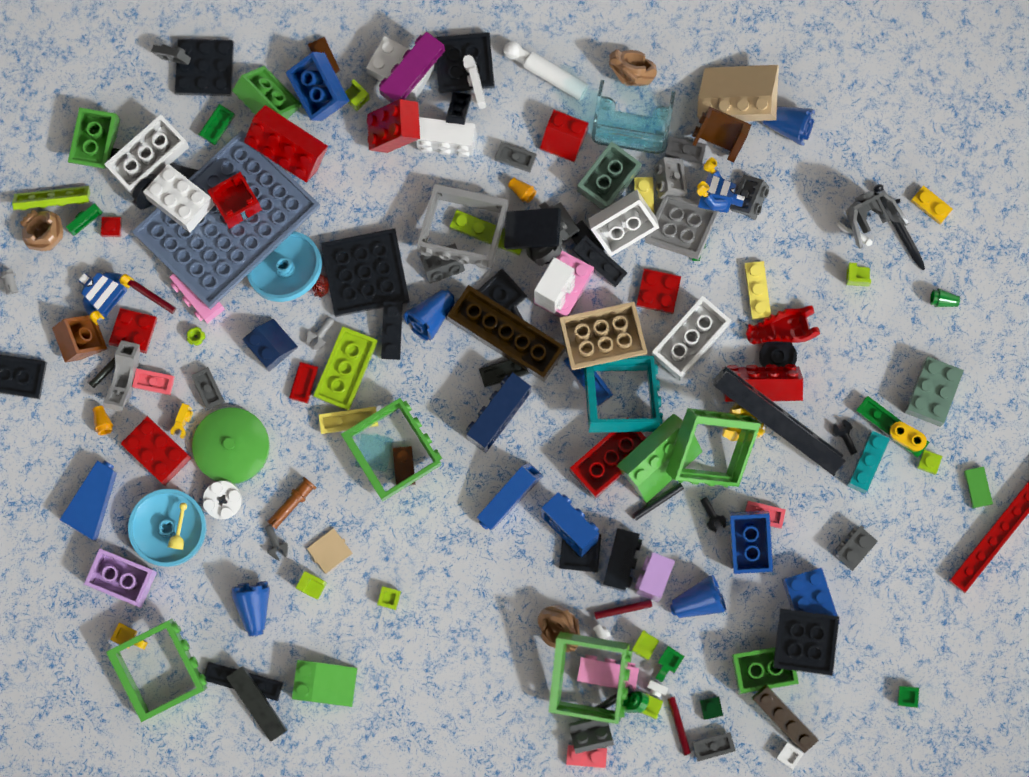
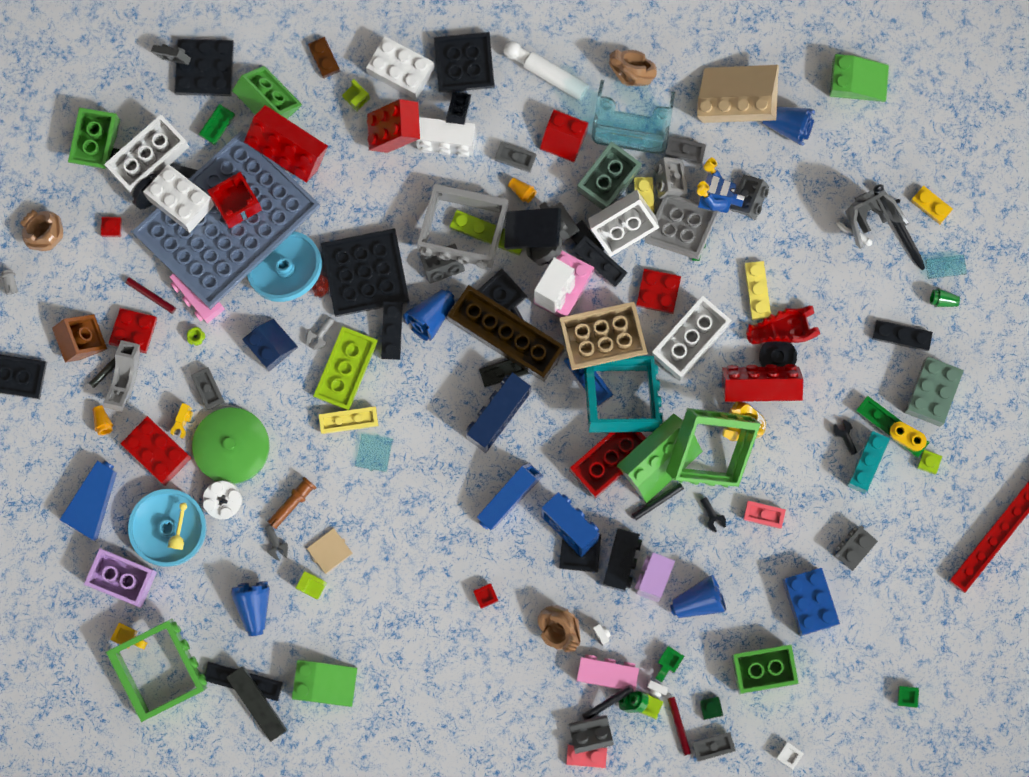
(51, 197): lime plate -> none
(83, 219): green plate -> none
(103, 293): torso -> none
(153, 381): coral plate -> none
(303, 382): red tile -> none
(317, 86): blue brick -> none
(389, 598): lime plate -> none
(403, 463): reddish brown plate -> none
(412, 68): magenta brick -> none
(415, 425): bright green window -> none
(474, 80): white hinge -> none
(485, 596): none -> red plate
(582, 711): bright green window -> none
(623, 609): dark red bar -> none
(645, 645): lime panel -> none
(722, 131): reddish brown panel -> none
(751, 542): blue brick -> none
(778, 420): black tile -> none
(785, 718): dark brown plate -> none
(806, 642): black plate -> none
(858, 78): none -> bright green slope
(858, 275): lime panel -> none
(902, 335): none -> black plate
(945, 266): none -> clear light blue plate
(978, 487): bright green tile -> none

